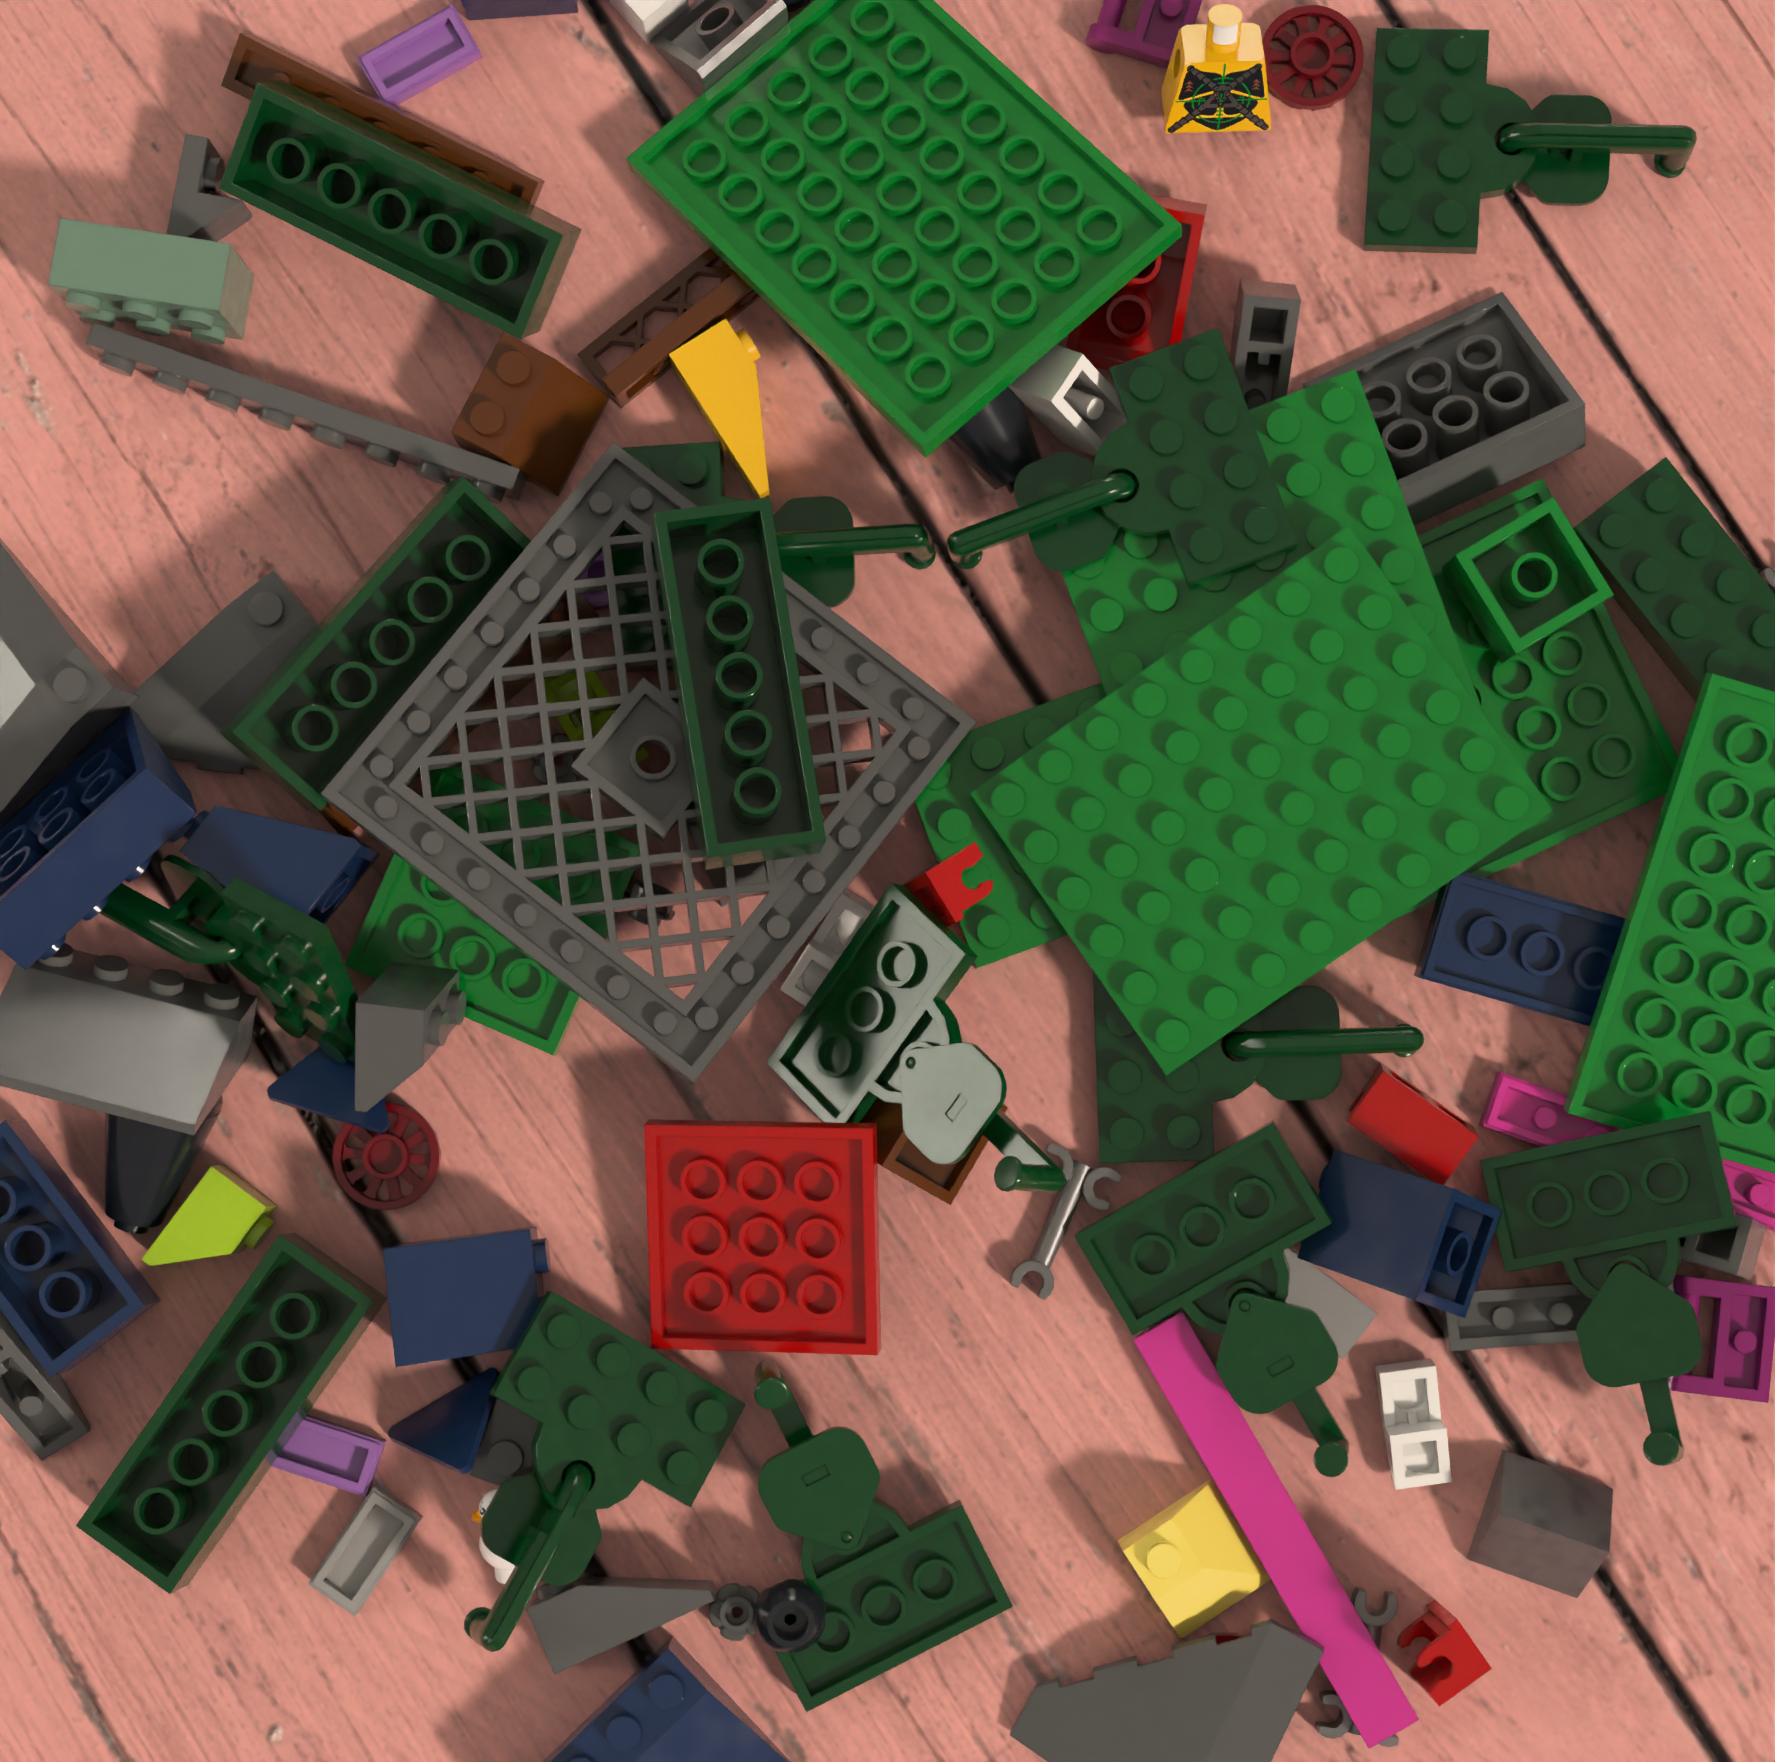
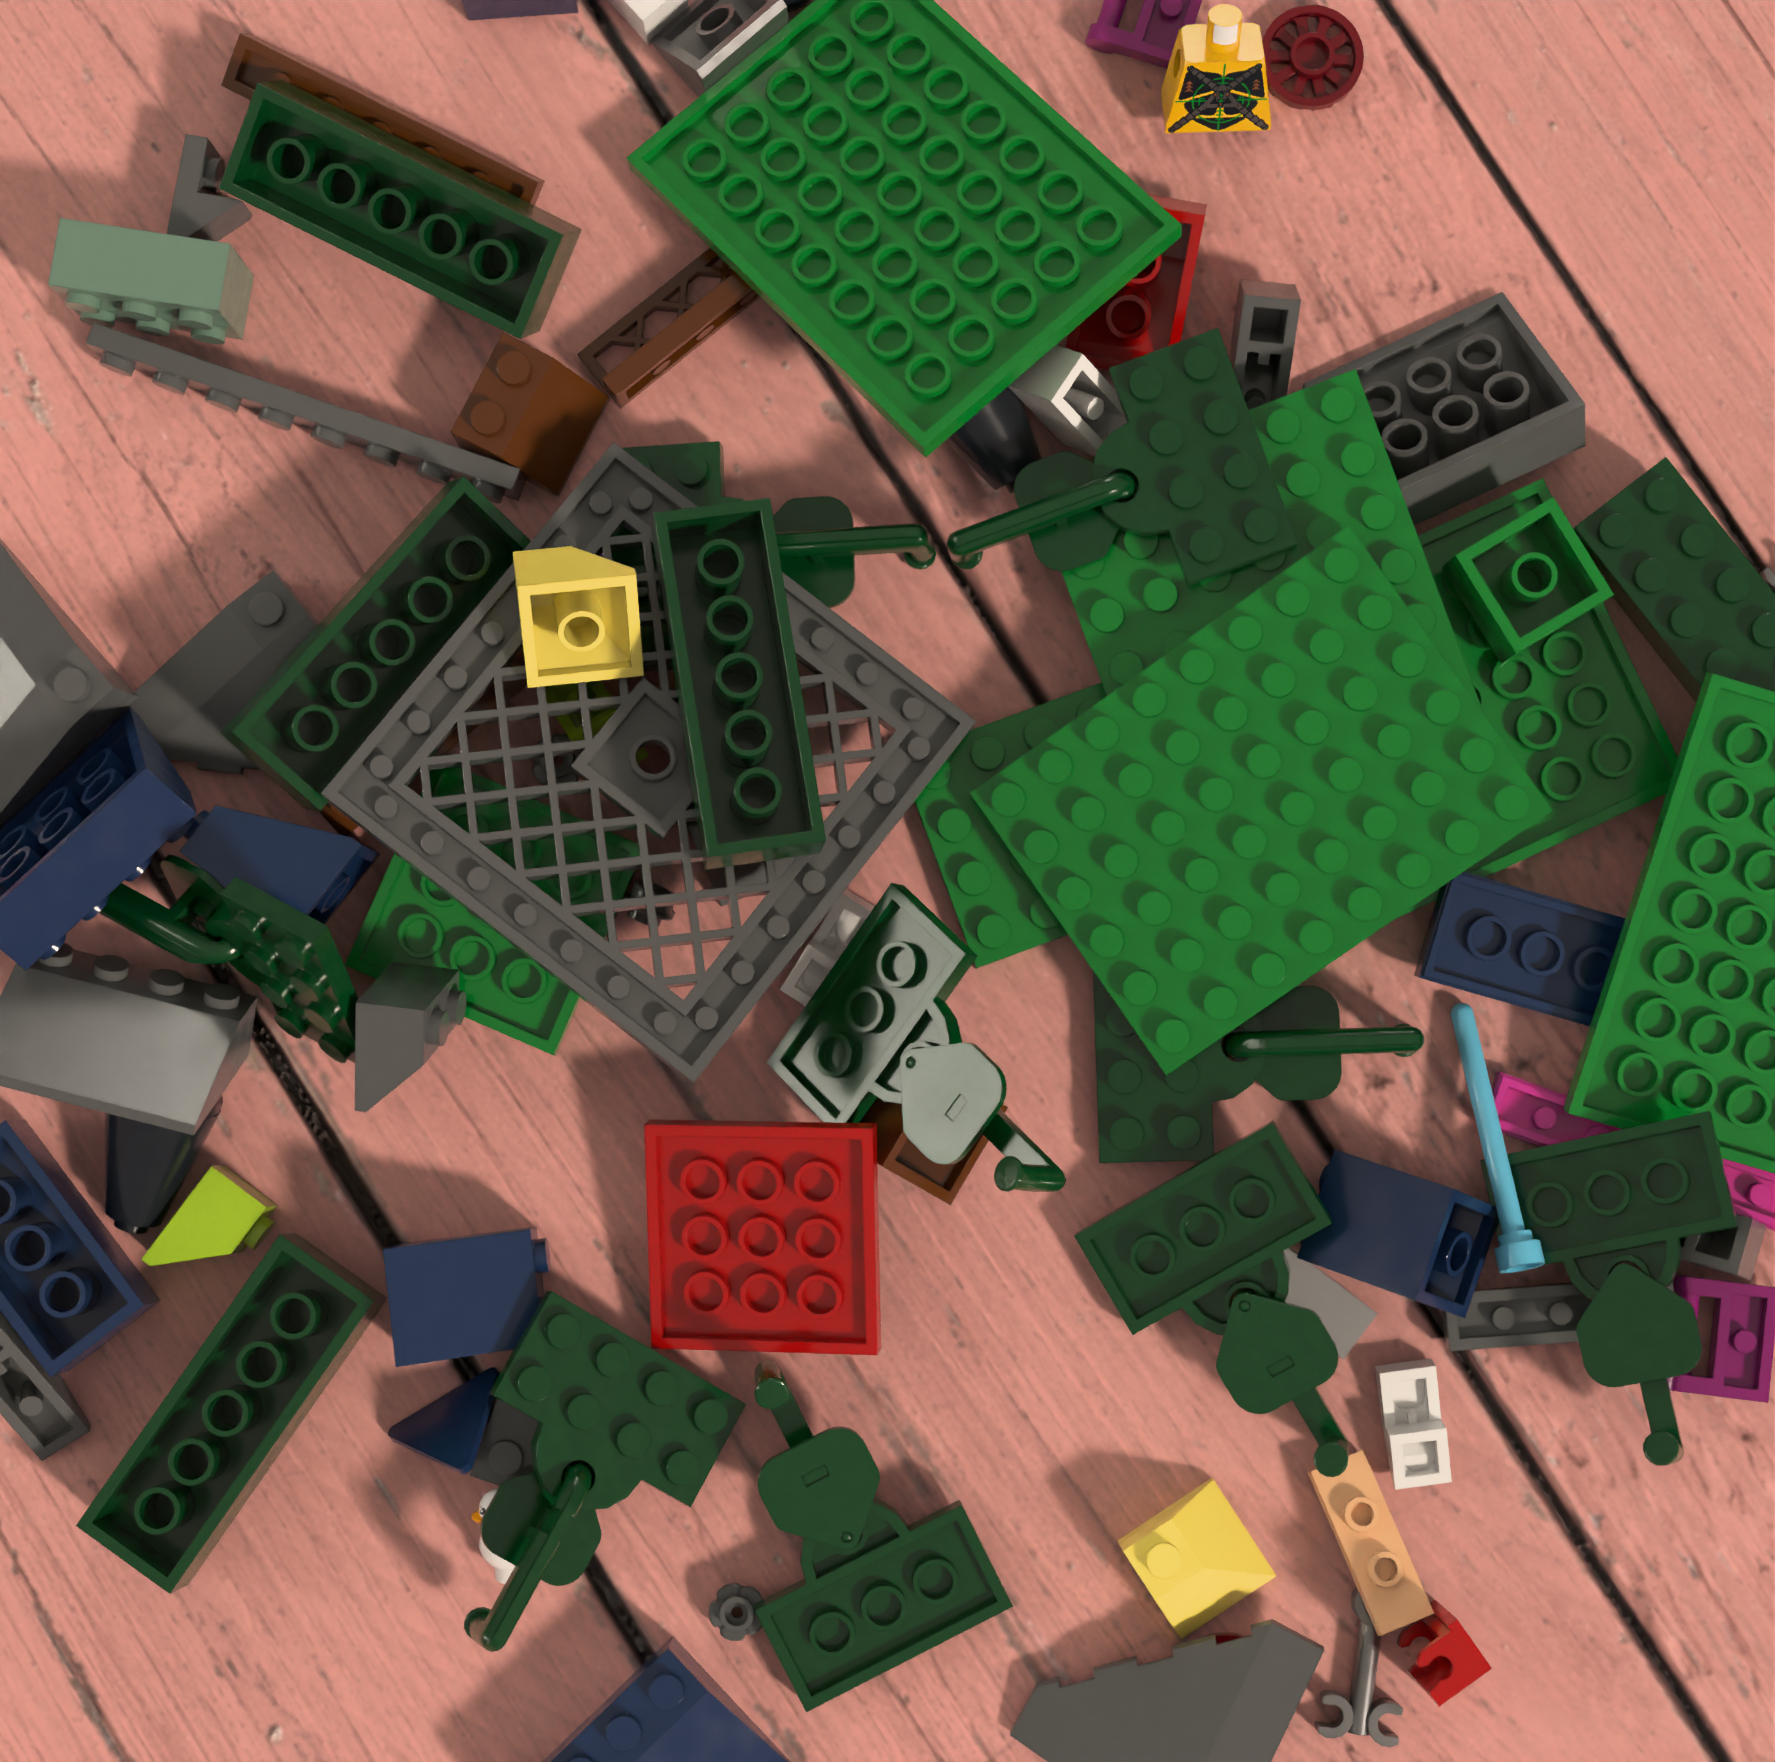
(327, 1089): dark blue piece -> none
(332, 1455): medium lavender tile -> none
(365, 1550): light grey tile -> none
(387, 1158): dark red wheel -> none
(420, 57): medium lavender tile -> none
(577, 617): none -> light yellow slope
(607, 1611): dark grey slope -> none
(725, 387): yellow slope -> none
(786, 1598): black plate -> none
(942, 887): red hinge -> none
(1079, 1181): flat silver bar -> none
(1275, 1529): dark pink tile -> none
(1372, 1546): none -> light nougat plate
(1411, 1125): red hinge -> none
(1439, 152): dark green plate -> none
(1516, 1245): none -> medium azure piece
(1543, 1525): flat silver slope -> none

